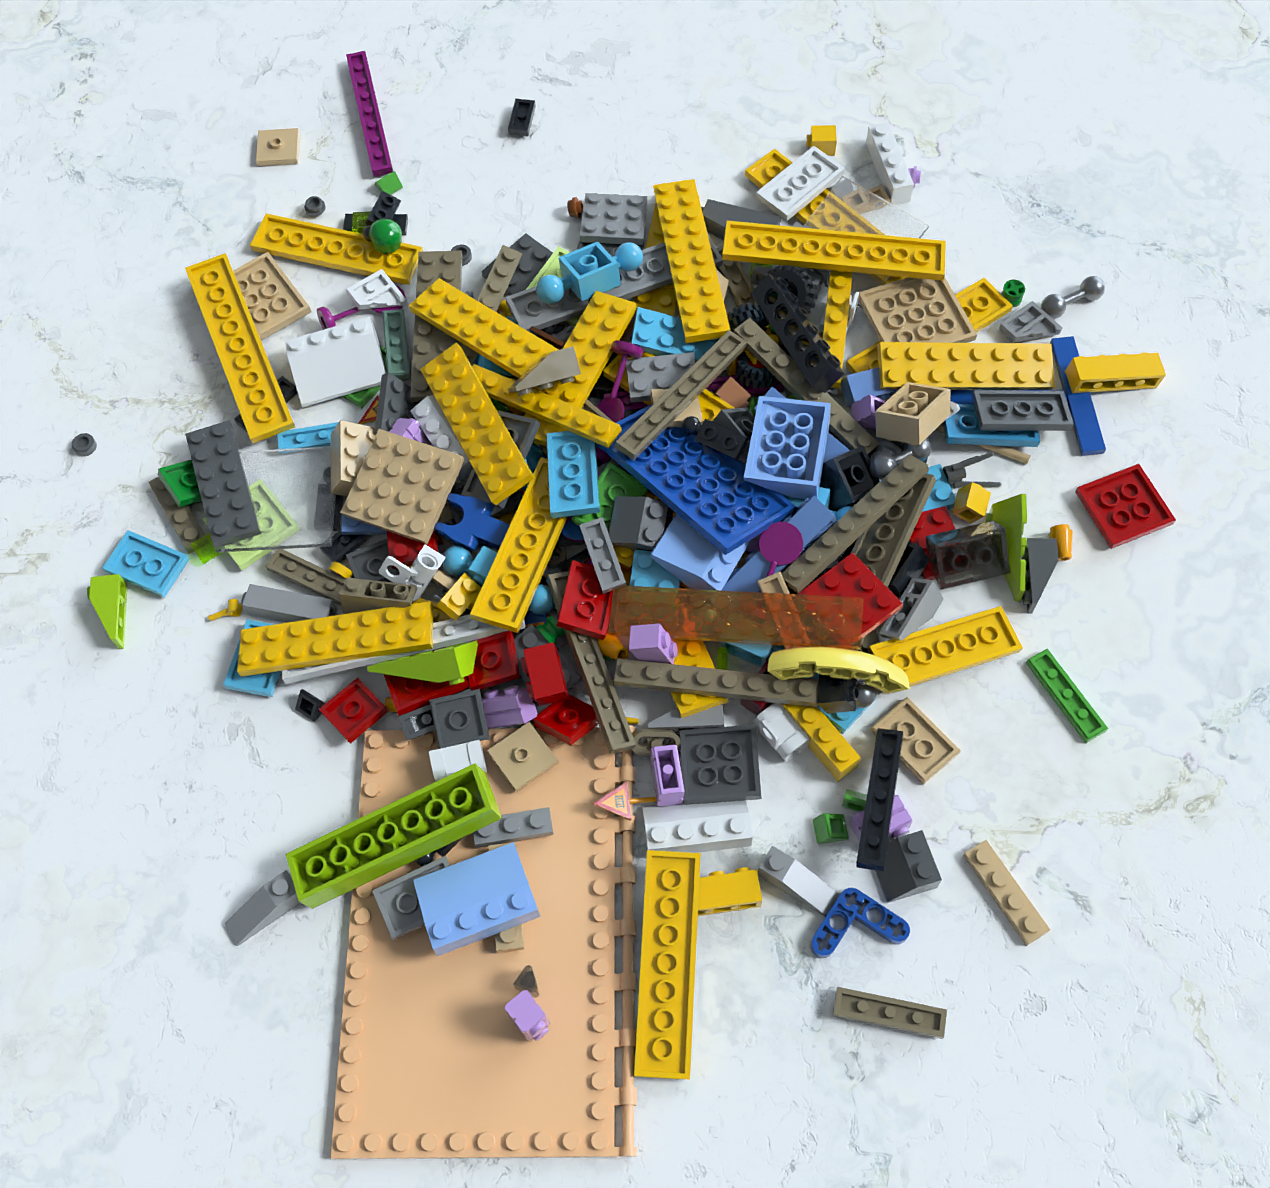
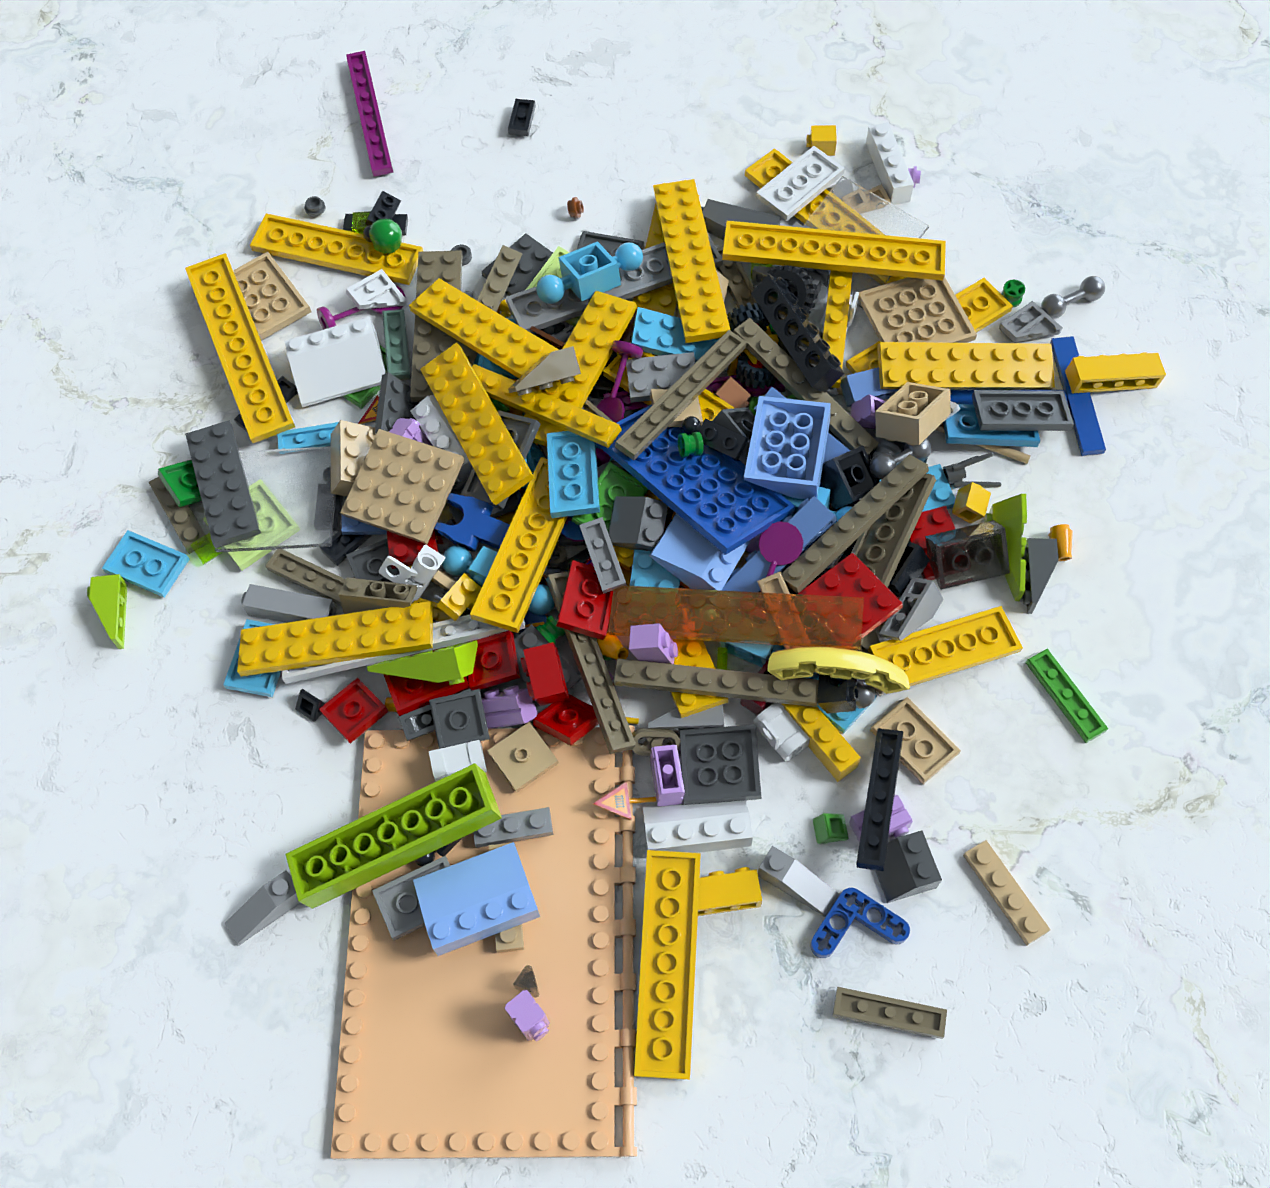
(84, 444): dark grey tile -> none
(233, 609): yellow hand -> none
(277, 147): tan plate -> none
(340, 570): yellow tile -> none
(389, 183): bright green slope -> none
(613, 218): light grey plate -> none
(690, 444): none -> green wheel
(854, 800): bright green slope -> none
(1125, 506): red plate -> none

